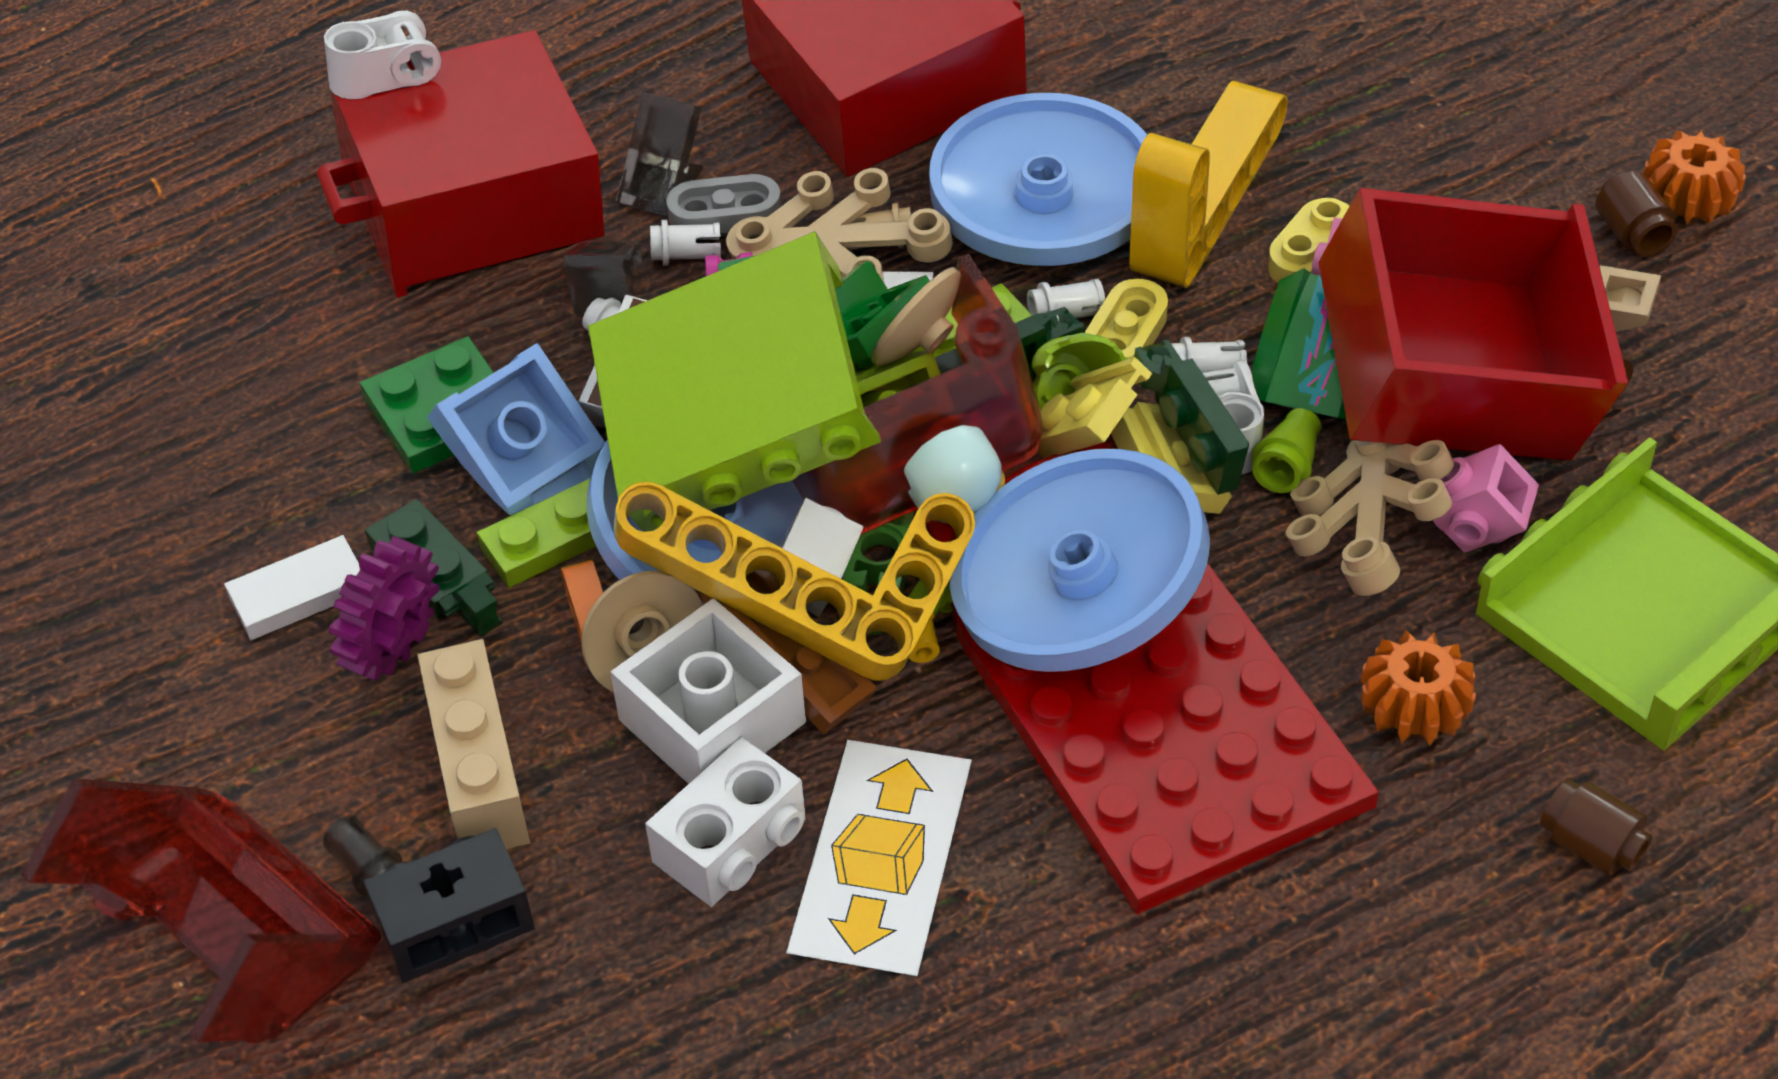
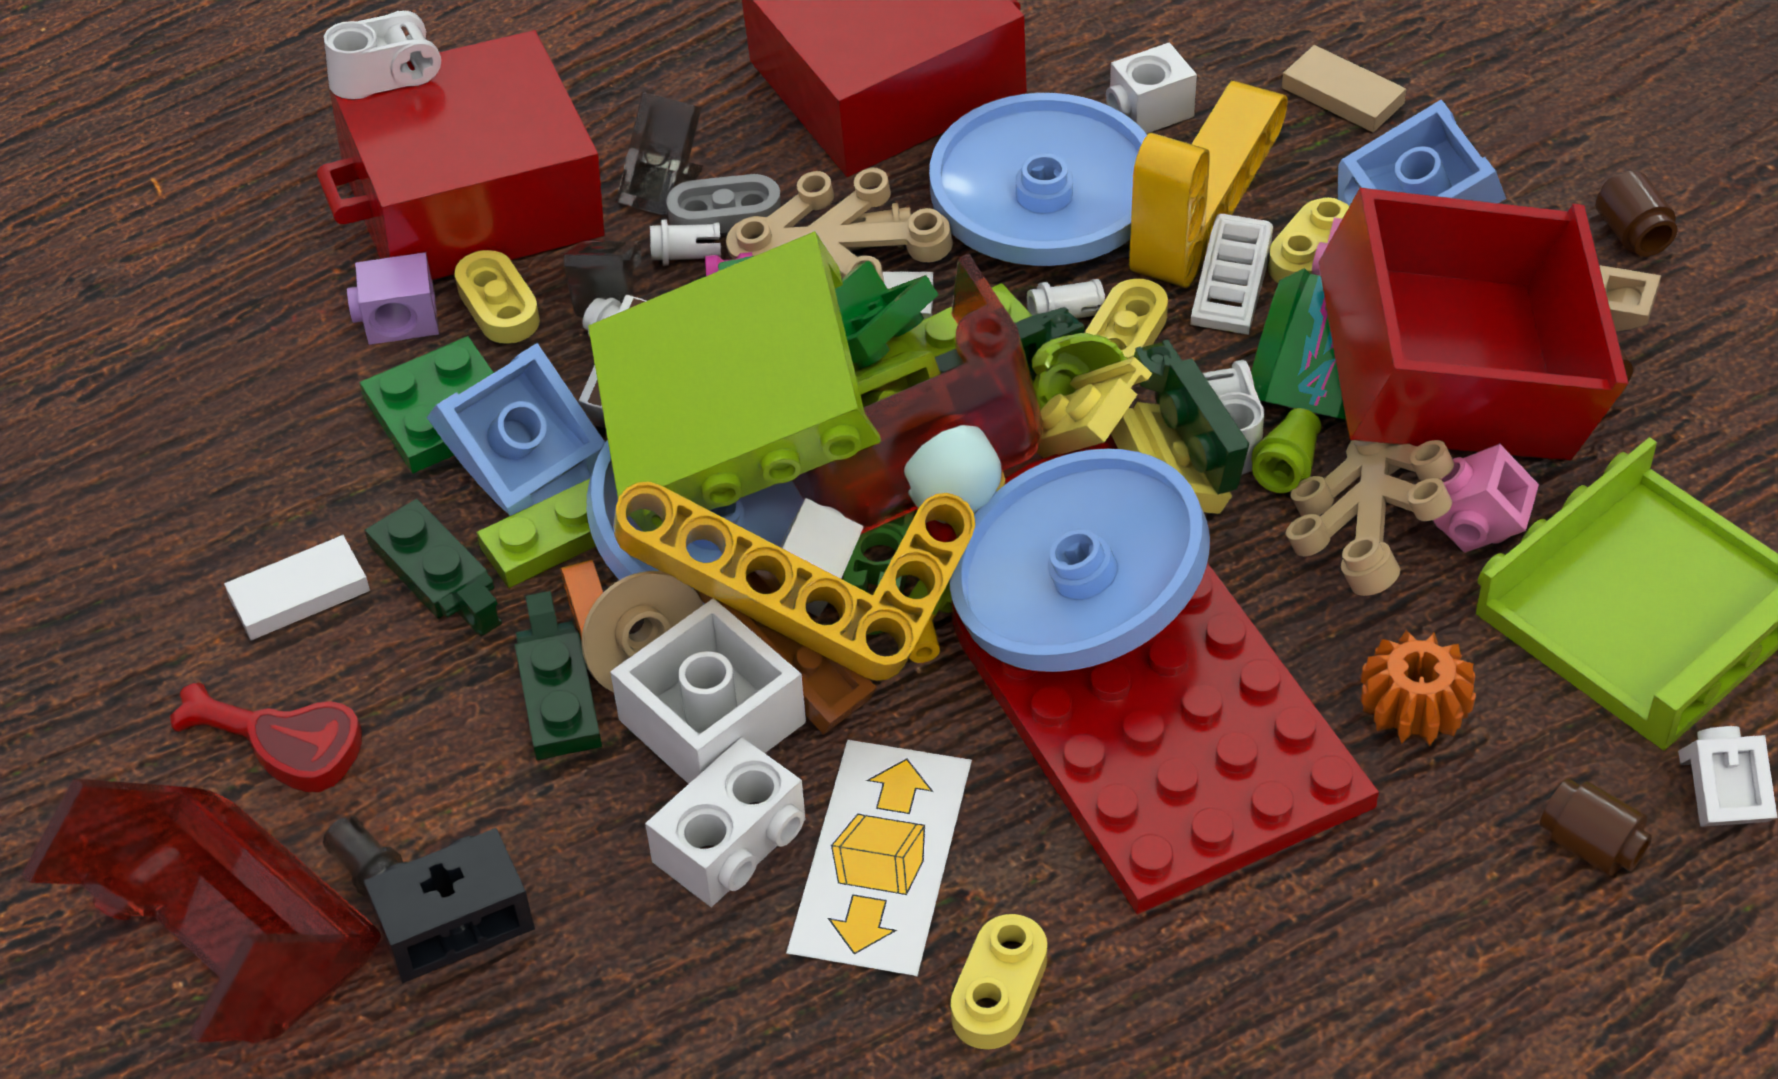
(299, 748): none -> red piece
(384, 608): magenta gear -> none
(394, 298): none -> lavender brick
(472, 743): tan brick -> none
(497, 296): none -> light yellow plate
(555, 683): none -> dark green hinge
(920, 321): tan dish -> none
(1002, 975): none -> light yellow plate
(1153, 88): none -> white brick
(1211, 355): white pin -> none
(1237, 241): none -> white slope
(1343, 88): none -> tan tile
(1423, 158): none -> light blue slope
(1696, 175): orange gear -> none
(1730, 777): none -> white bracket

